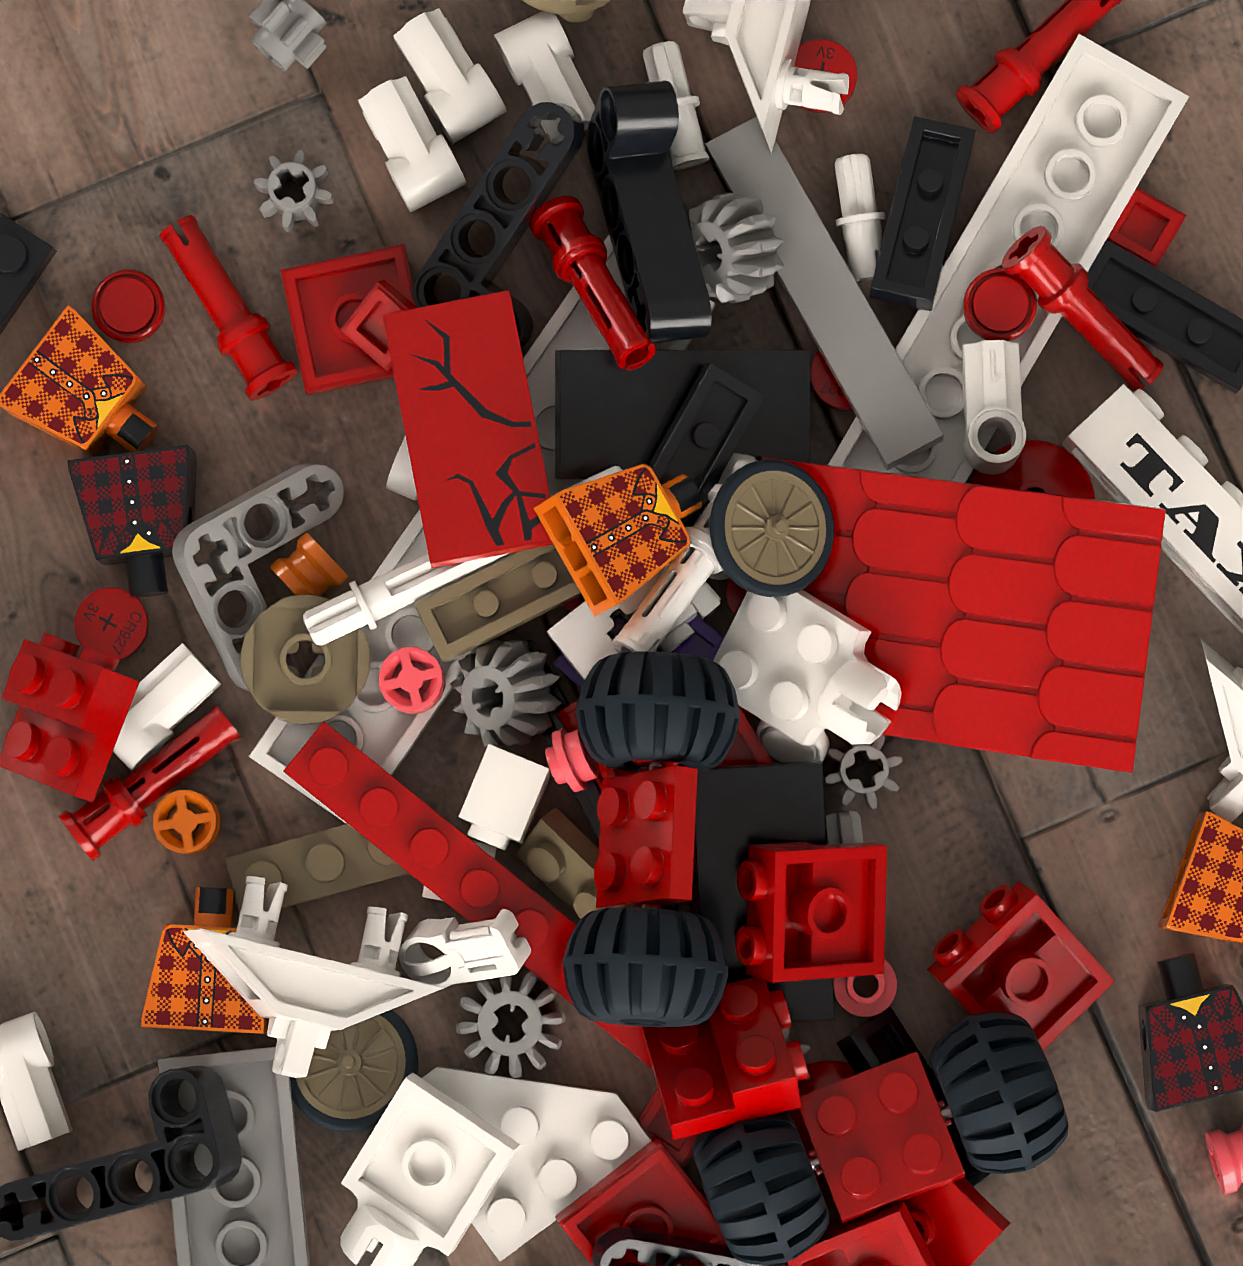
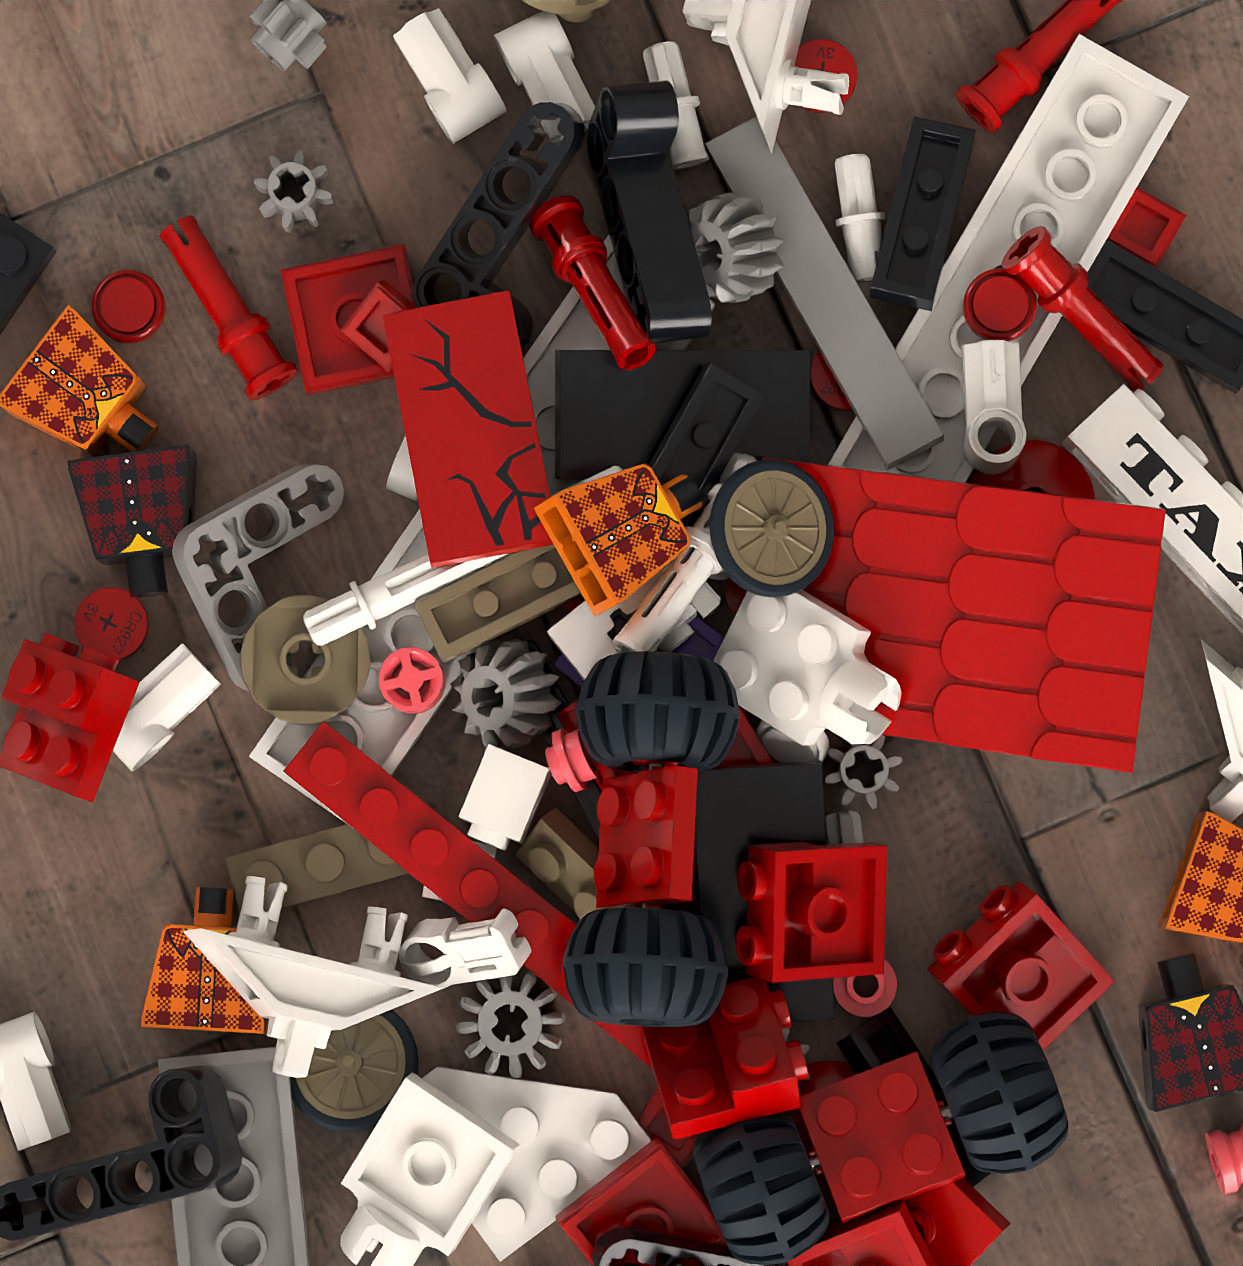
(124, 800): red pin -> none
(175, 822): orange wheel -> none
(308, 568): orange wheel -> none
(417, 157): white piece -> none

